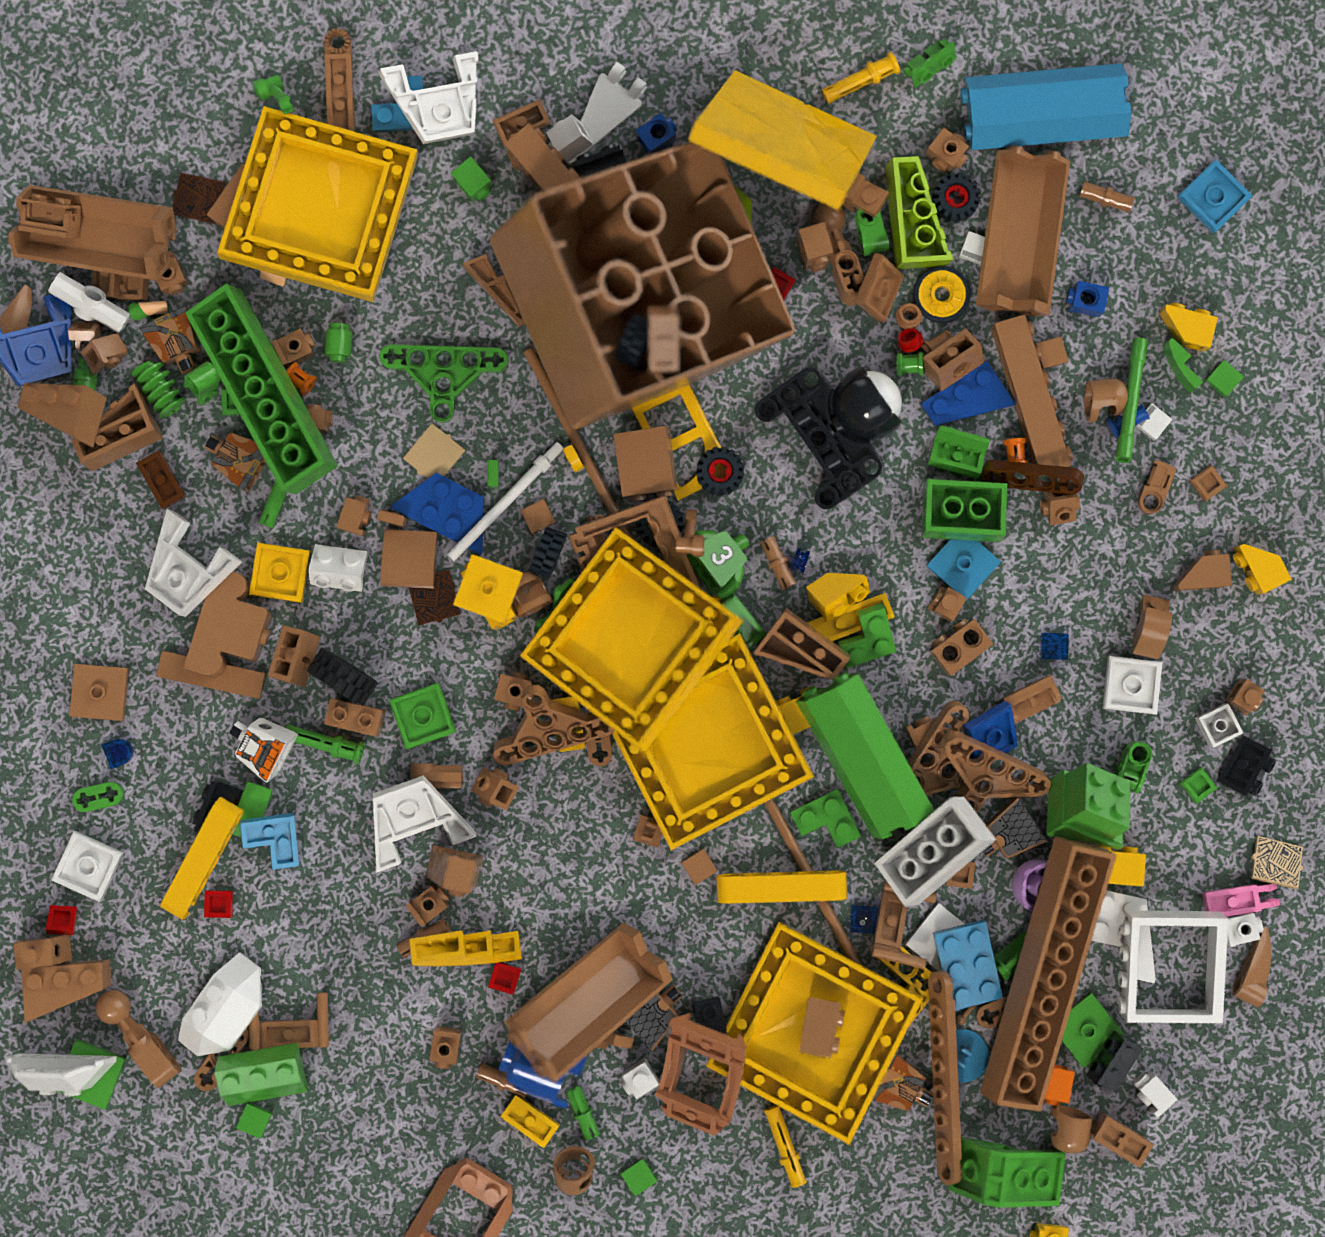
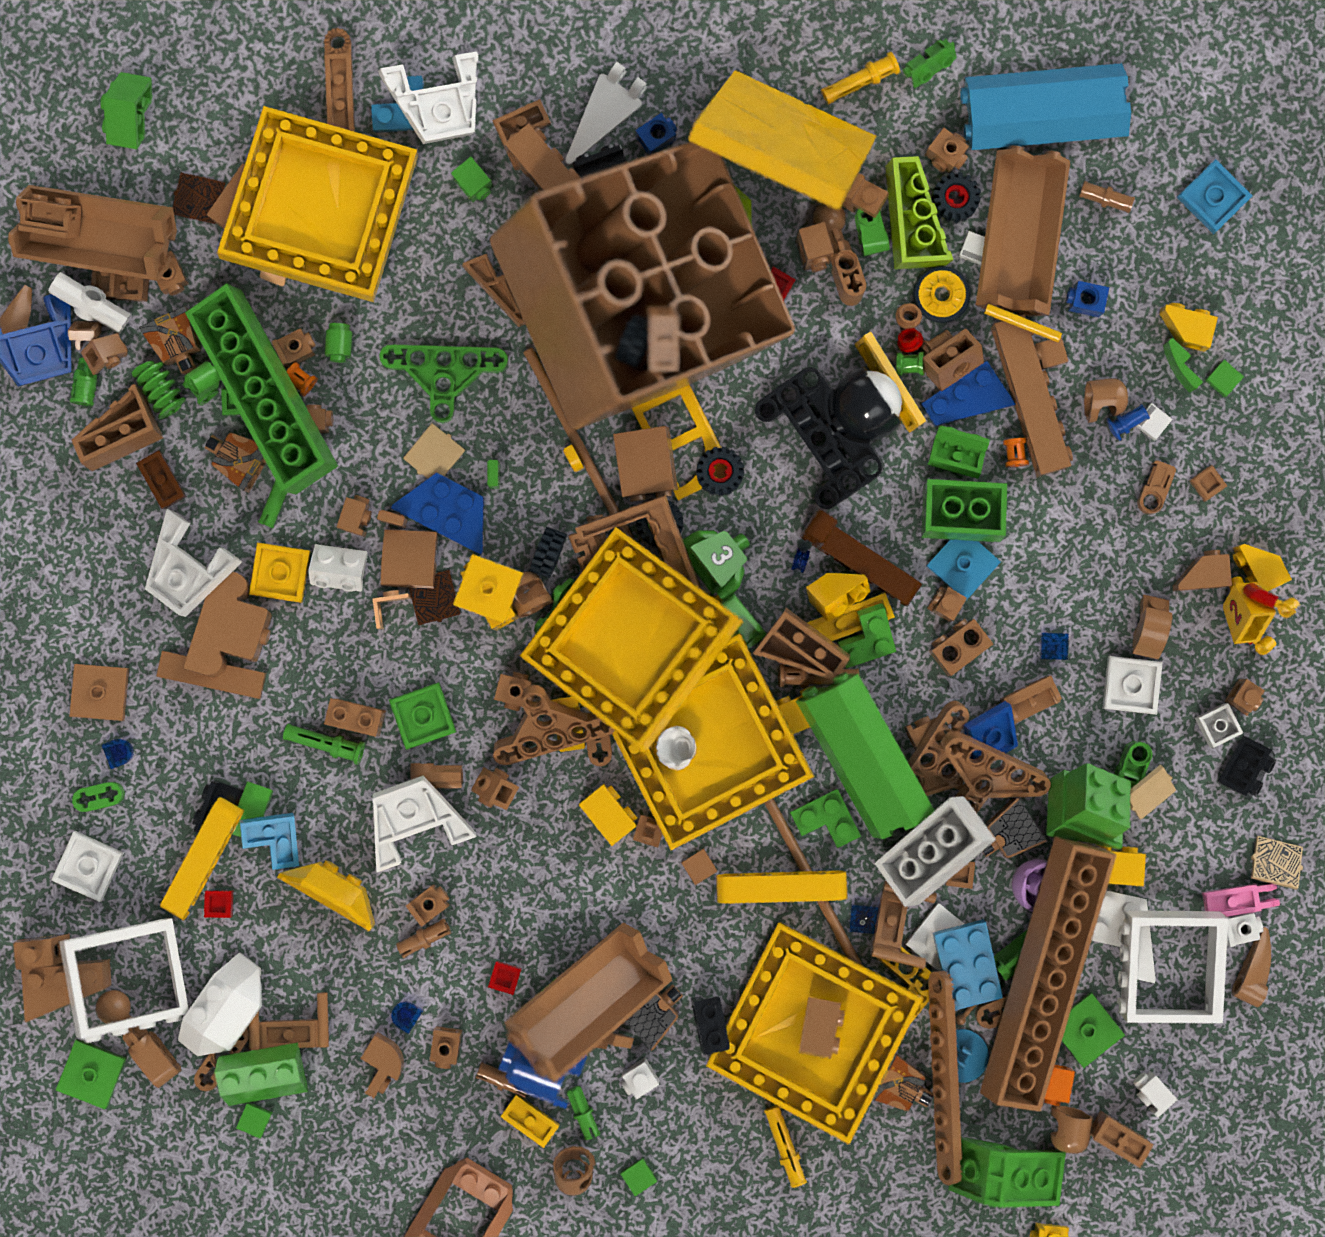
(58, 1071): white wedge -> none
(61, 920): red plate -> none
(65, 407): medium nougat wedge -> none
(125, 109): none -> bright green brick
(143, 1021): none -> white window
(145, 309): arm -> none
(263, 746): torso -> none
(273, 87): bright green brick -> none
(293, 656): medium nougat brick -> none
(333, 890): none -> yellow wedge
(342, 676): black tyre -> none
(385, 1057): none -> medium nougat brick
(387, 597): none -> light nougat bracket
(406, 1015): none -> clear blue tile
(454, 870): medium nougat wedge -> none
(464, 950): yellow slope -> none
(538, 516): medium nougat tile -> none
(541, 464): white bar -> none
(569, 137): white brick -> none
(608, 814): none -> yellow brick
(676, 747): none -> white hair
(690, 542): medium nougat brick -> none
(711, 1044): nougat wedge -> none
(778, 563): medium nougat pin -> none
(796, 676): none -> medium nougat pin
(854, 555): none -> reddish brown beam
(878, 361): none -> yellow tile
(879, 288): medium nougat plate -> none
(1023, 323): none -> yellow bar
(1032, 479): reddish brown beam -> none
(1060, 508): medium nougat brick -> none
(1114, 1061): black bracket -> none
(1126, 439): bright green piece -> none
(1151, 792): none -> tan piece
(1198, 785): bright green tile -> none
(1251, 610): none -> yellow torso

